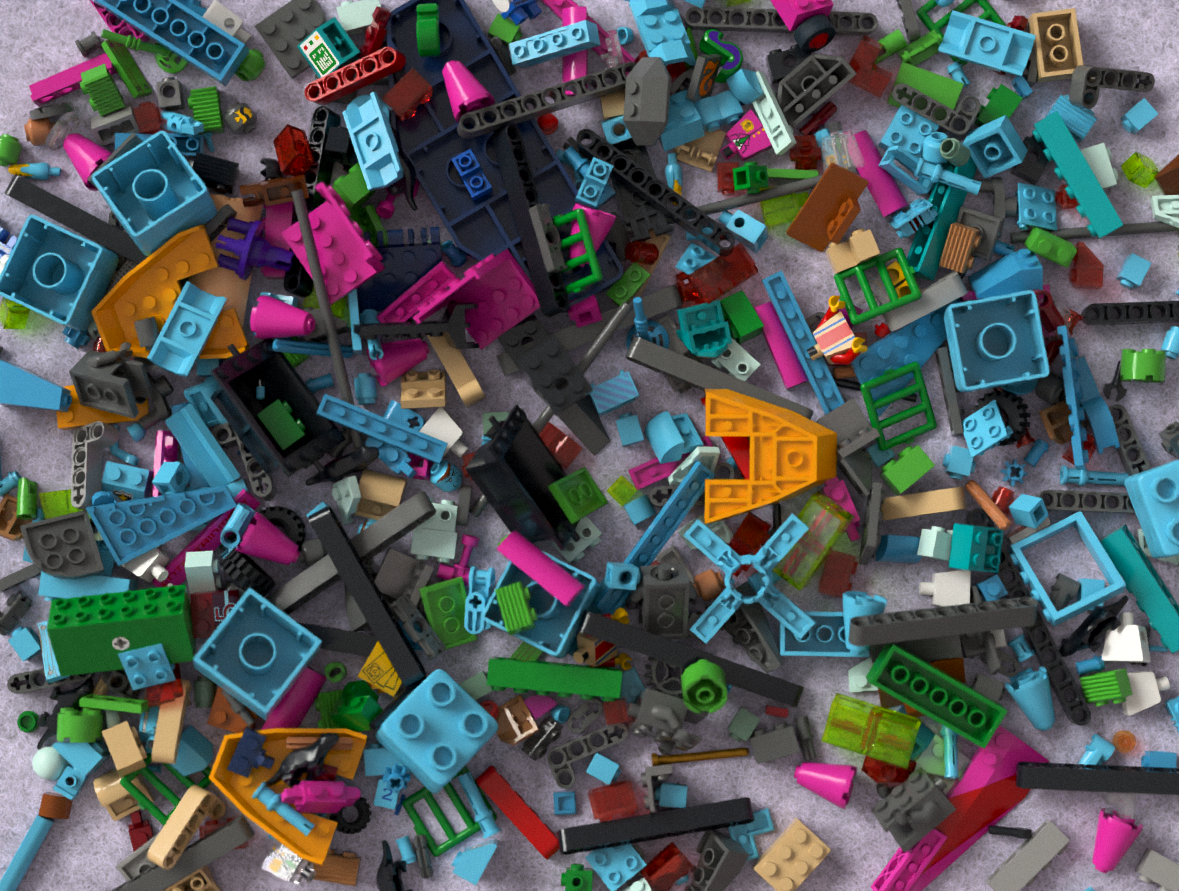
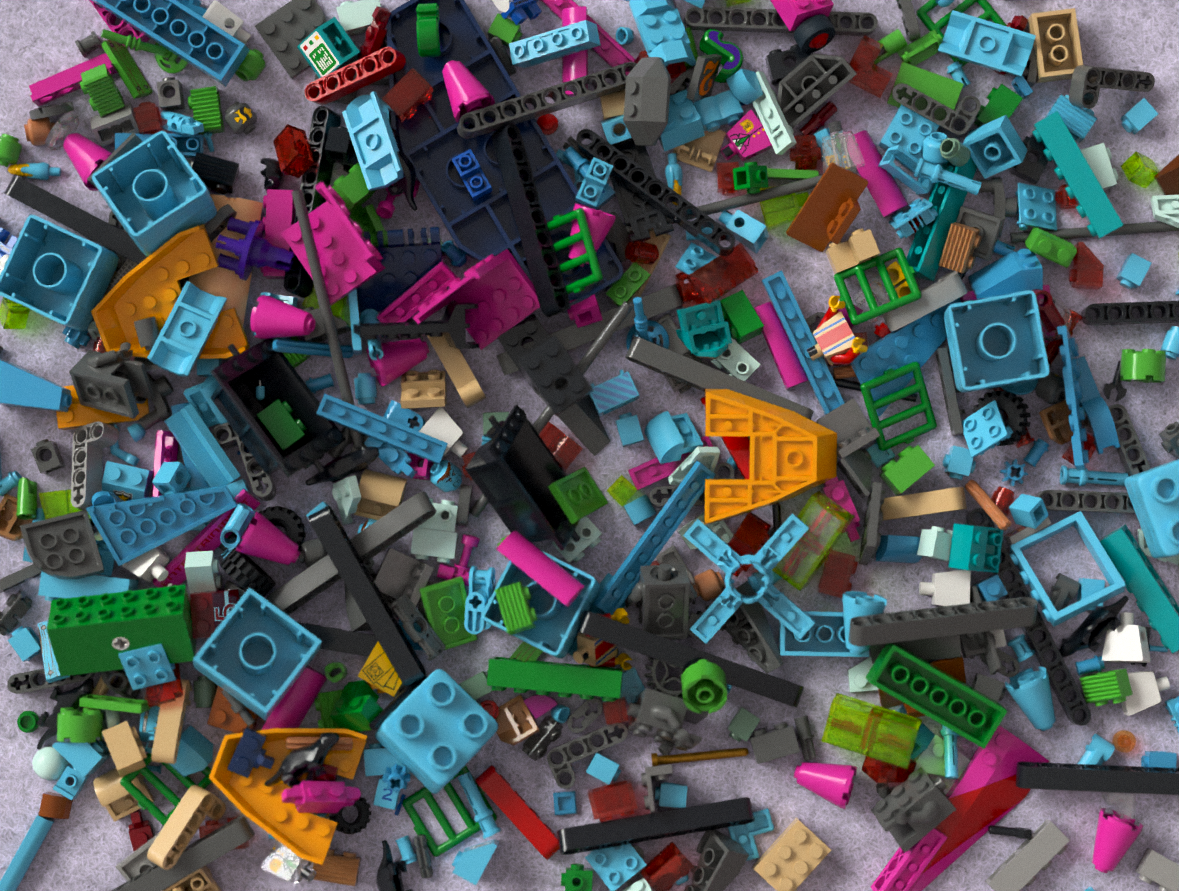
(56, 460): none -> dark grey brick
(273, 191): reddish brown plate -> none
(274, 802): medium azure pin -> none
(551, 251): dark grey piece -> none
(613, 573): medium azure brick -> none
(614, 55): clear bracket -> none
(776, 711): dark red tile -> none

